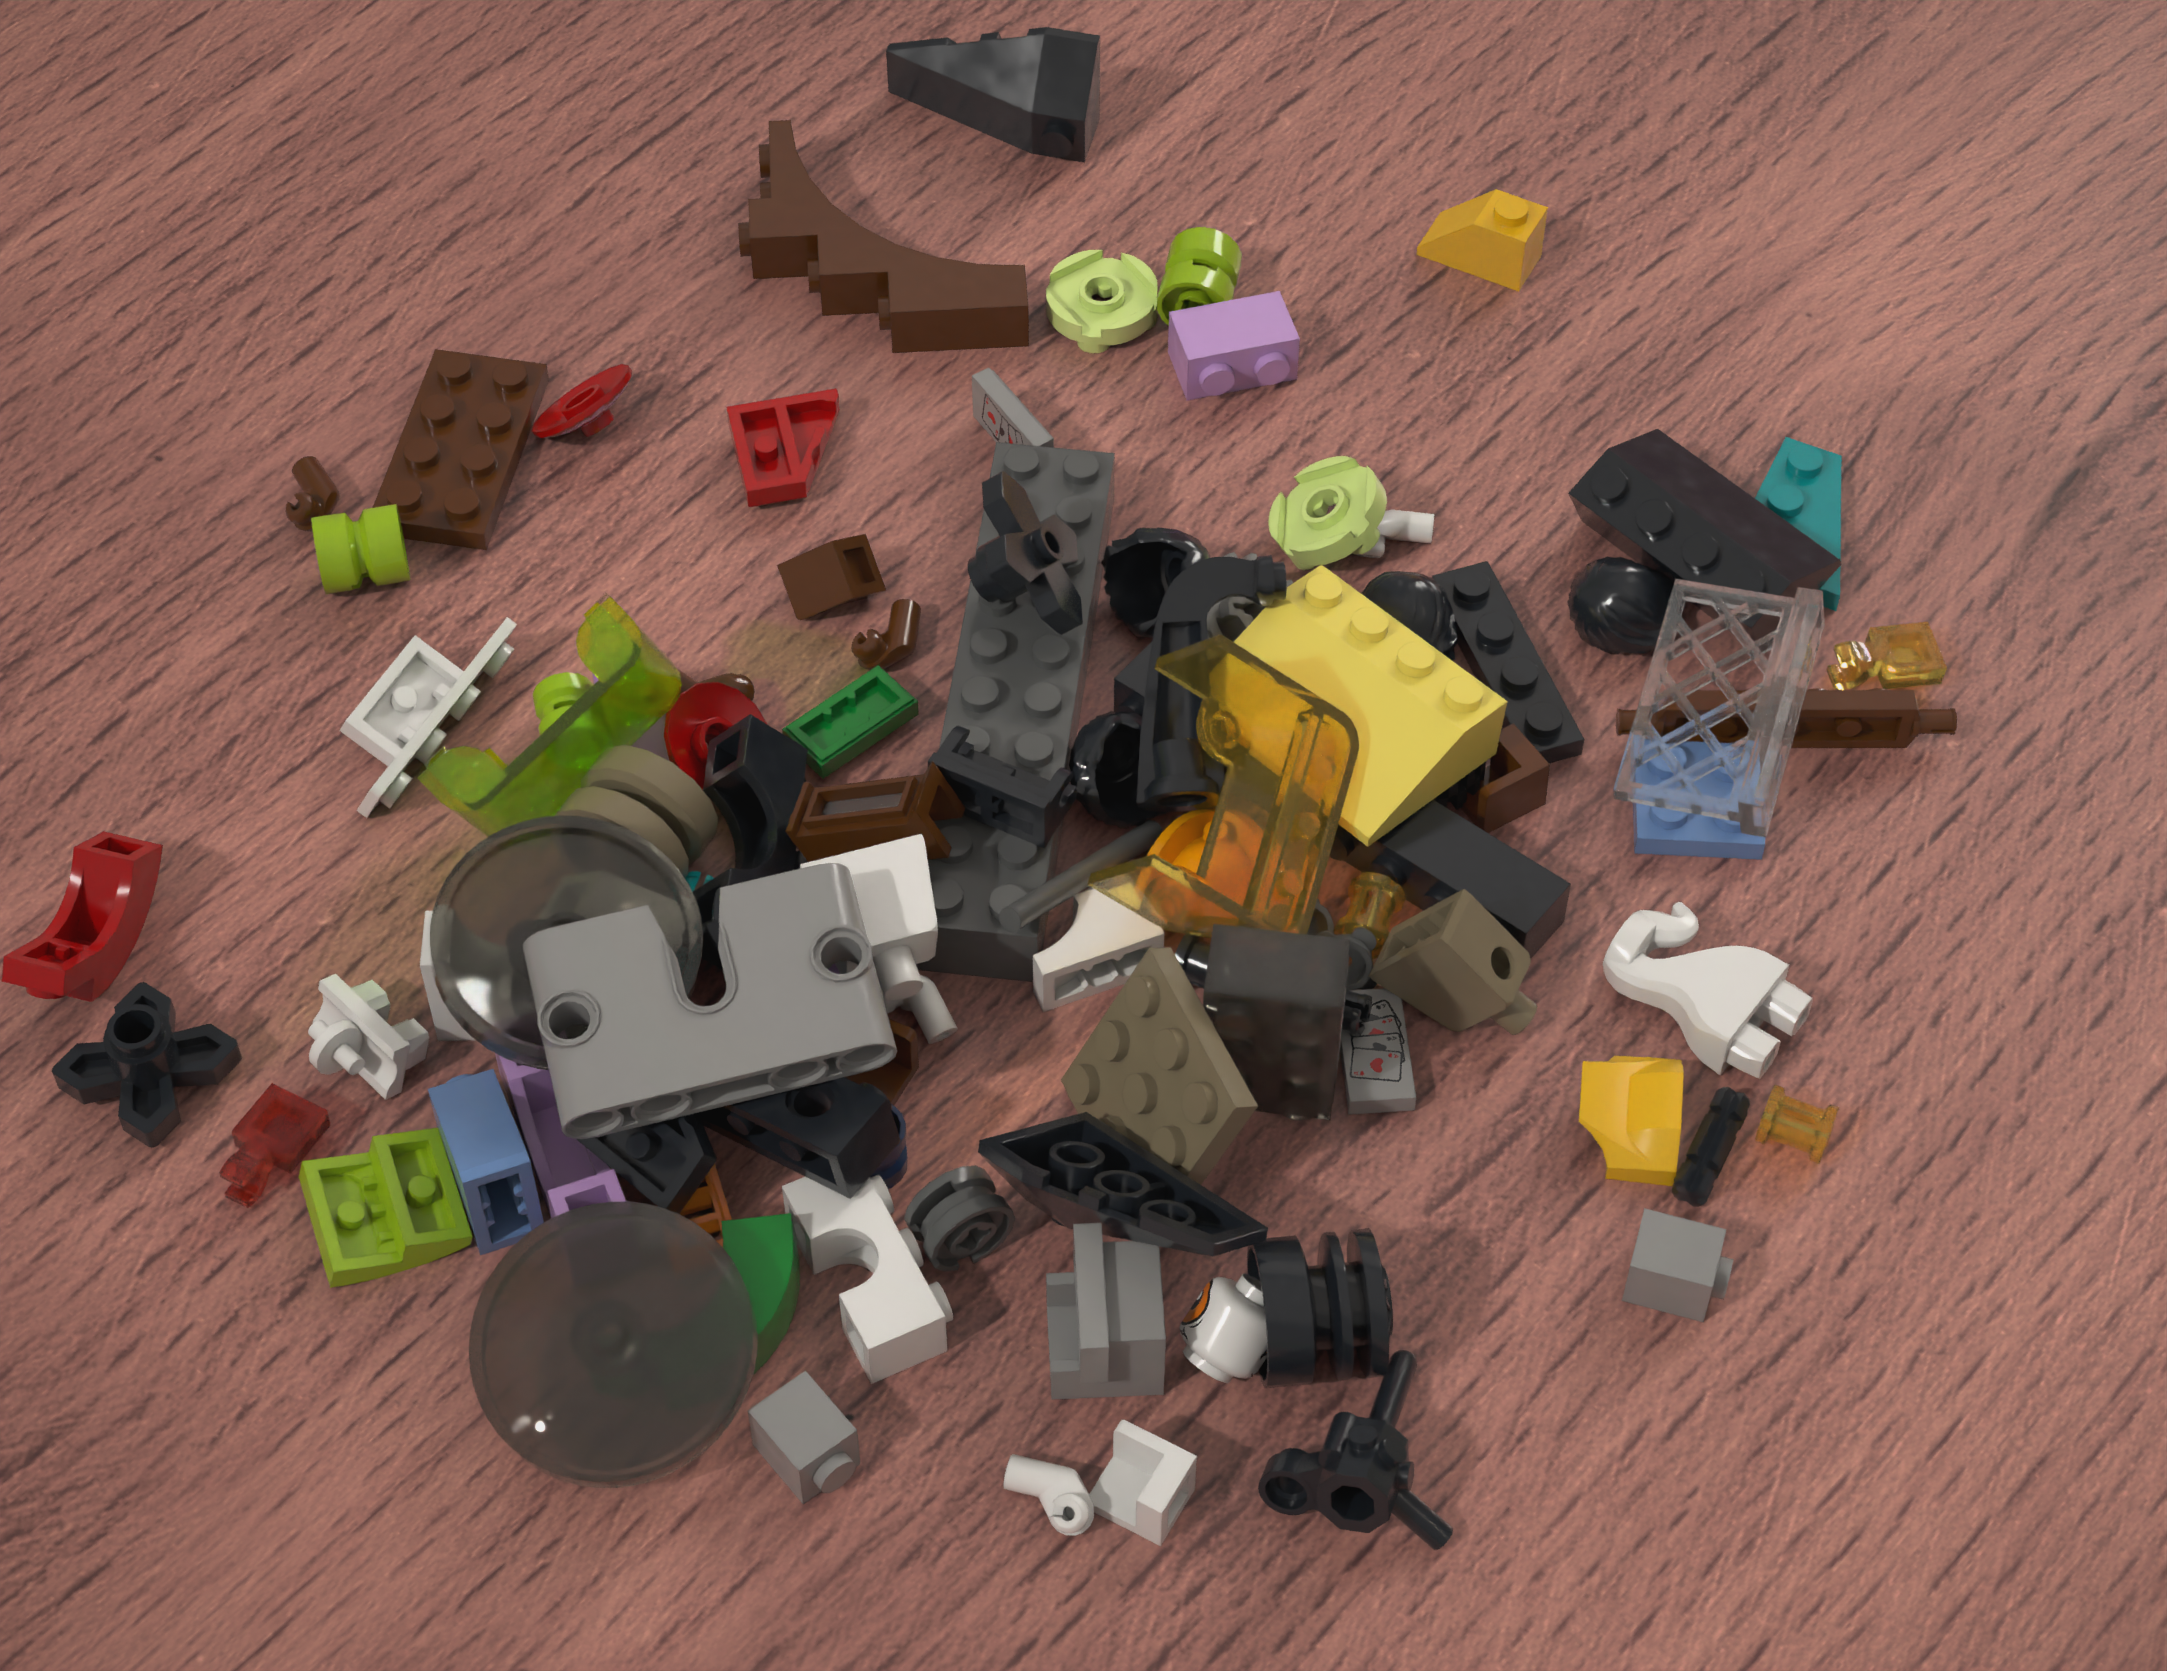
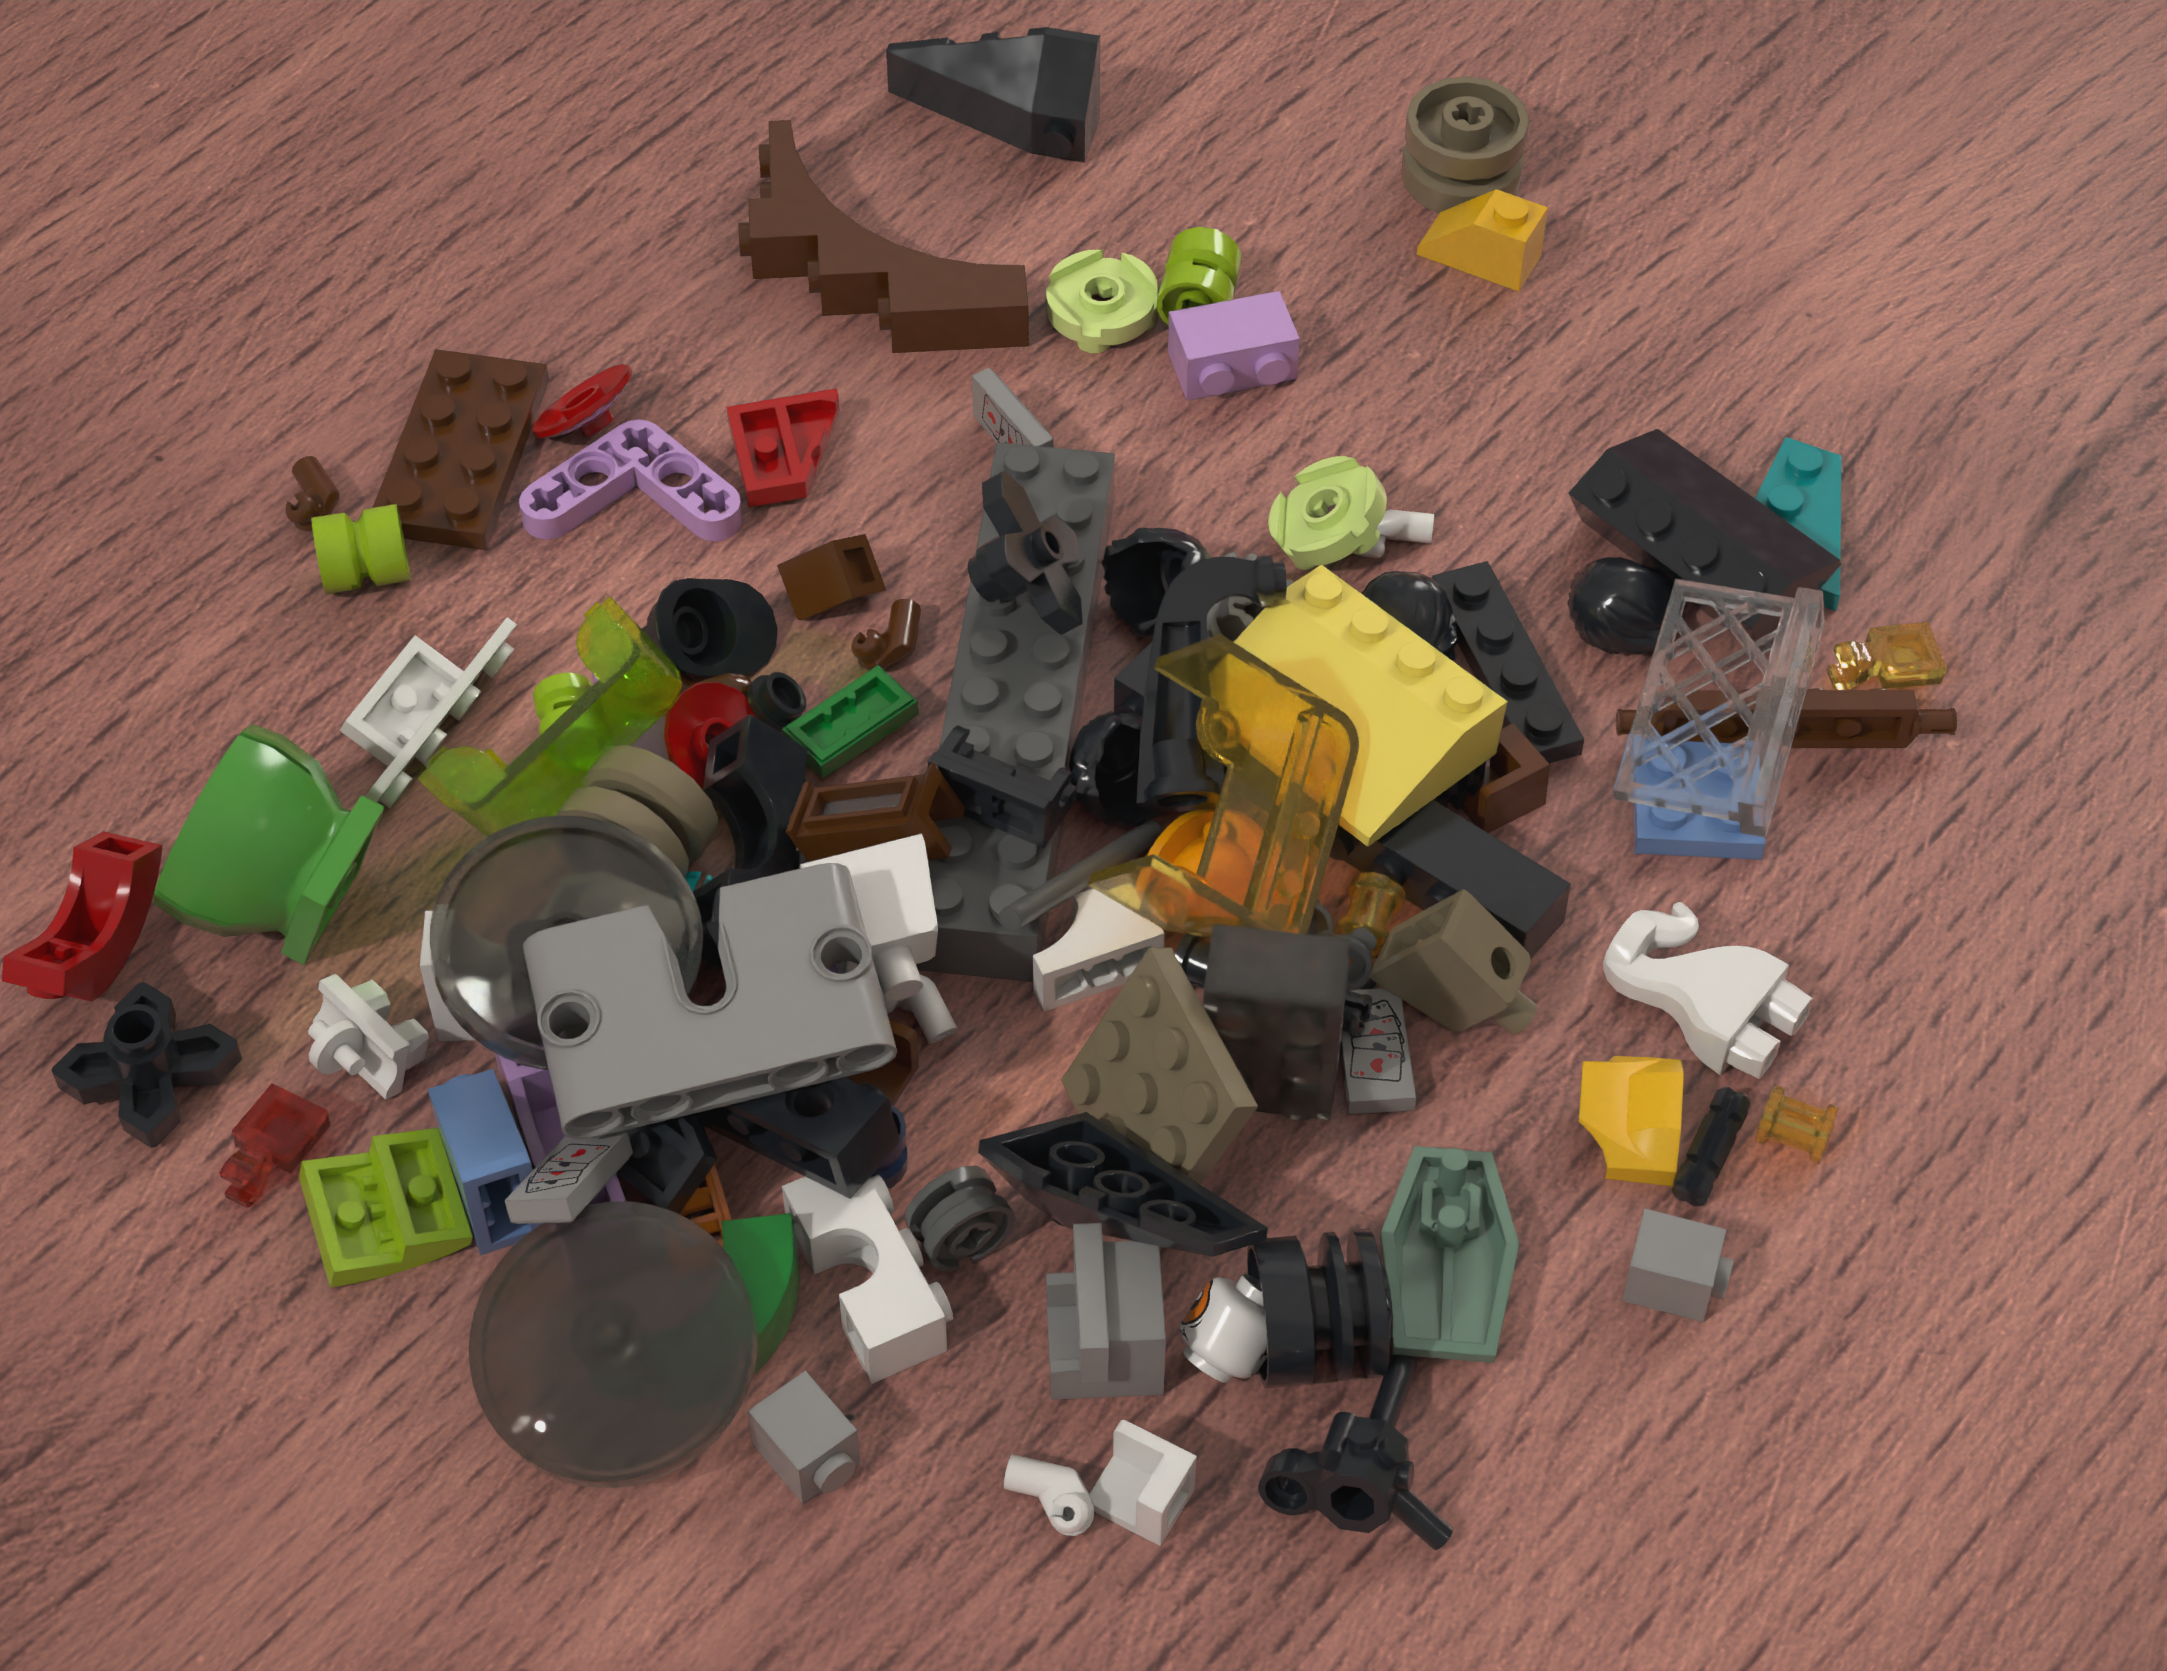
(266, 846): none -> bright green plate
(568, 1179): none -> light grey tile
(624, 472): none -> lavender beam
(713, 626): none -> black piece
(776, 699): none -> black plate
(1449, 1255): none -> sand green piece
(1463, 142): none -> dark tan wheel

